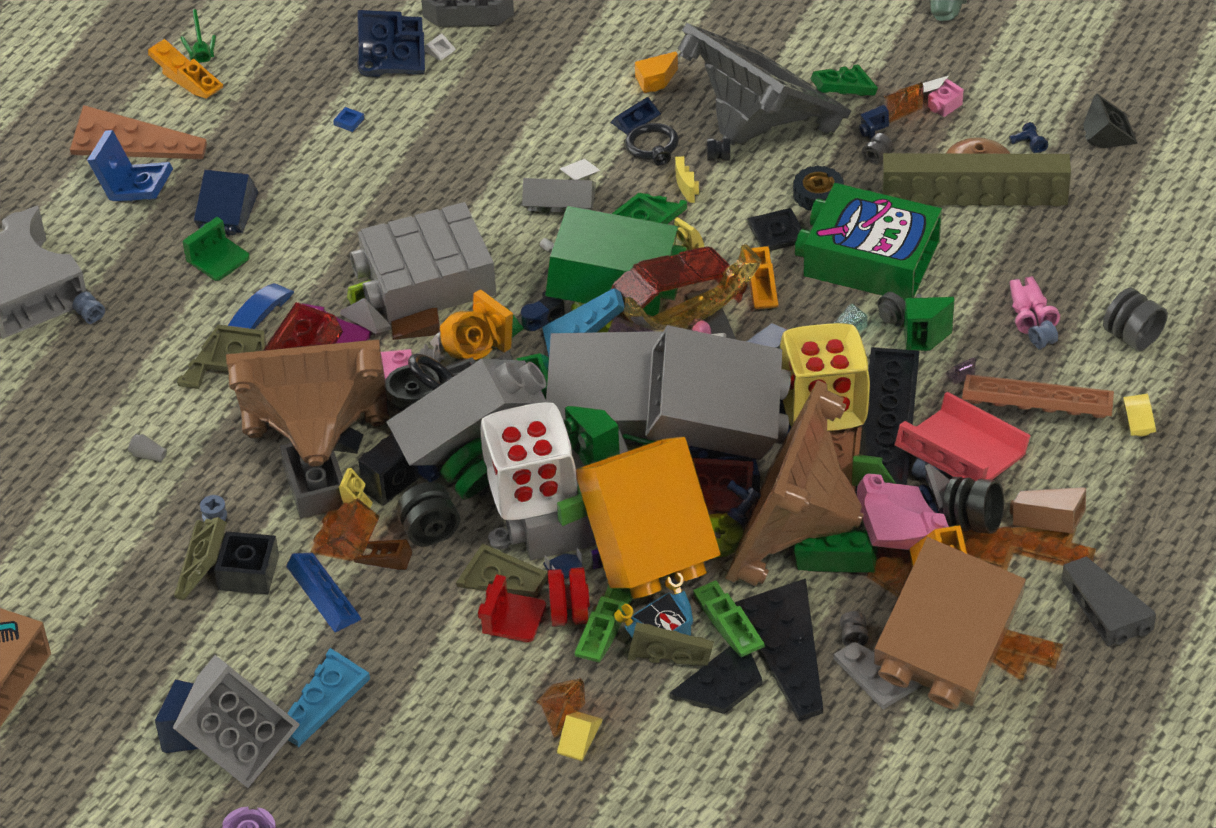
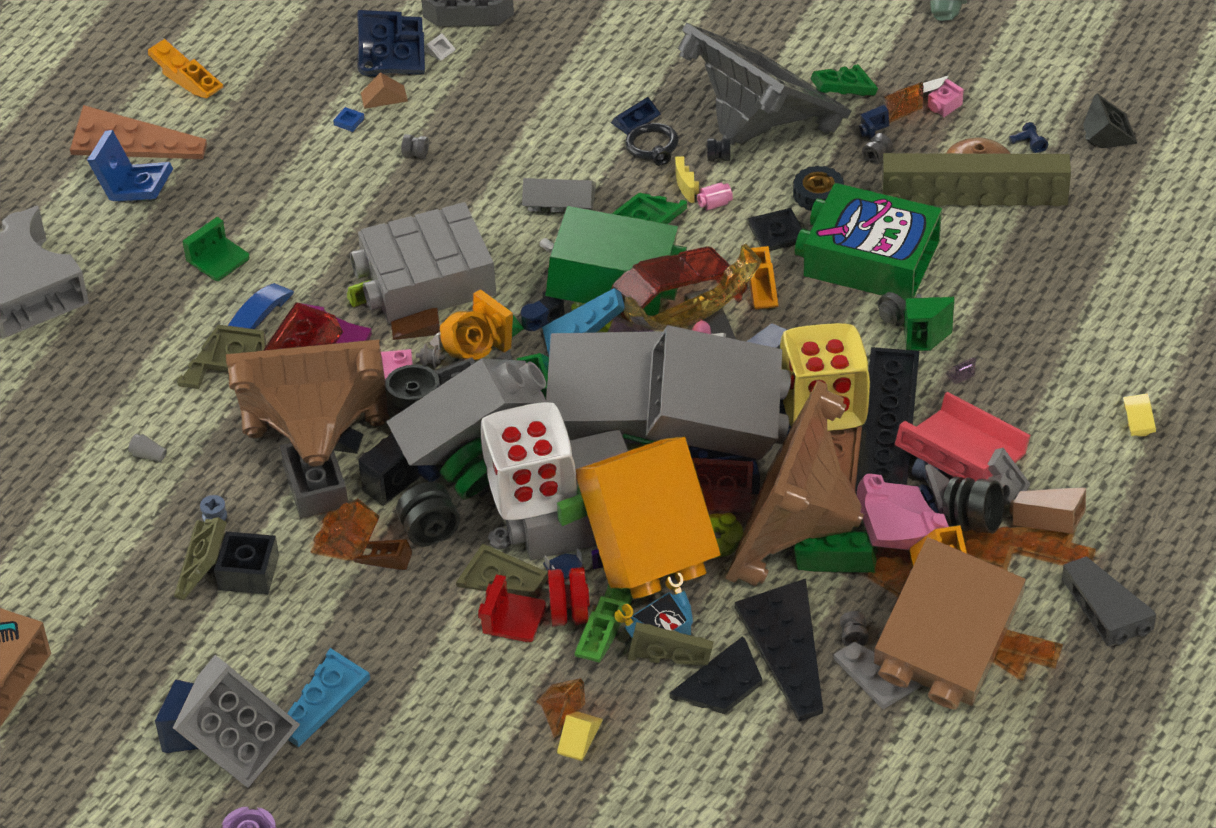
(87, 306): sand blue wheel -> none
(201, 51): green plant -> none
(226, 197): dark blue slope -> none
(320, 591): blue slope -> none
(352, 488): light yellow slope -> none
(366, 315): light grey slope -> none
(383, 92): none -> medium nougat slope
(415, 146): none -> flat silver wheel
(431, 363): black piece -> none
(579, 169): white sticker -> none
(591, 433): green slope -> none
(656, 71): light orange slope -> none
(688, 235): light yellow slope -> none
(714, 196): none -> bright pink brick
(728, 619): bright green slope -> none
(748, 497): dark blue piece -> none
(853, 316): clear light blue slope -> none
(869, 465): bright green slope -> none
(1008, 474): none -> light grey plate
(1028, 298): bright pink piece -> none
(1038, 395): nougat plate -> none
(1043, 334): sand blue wheel -> none
(1135, 319): dark grey wheel -> none

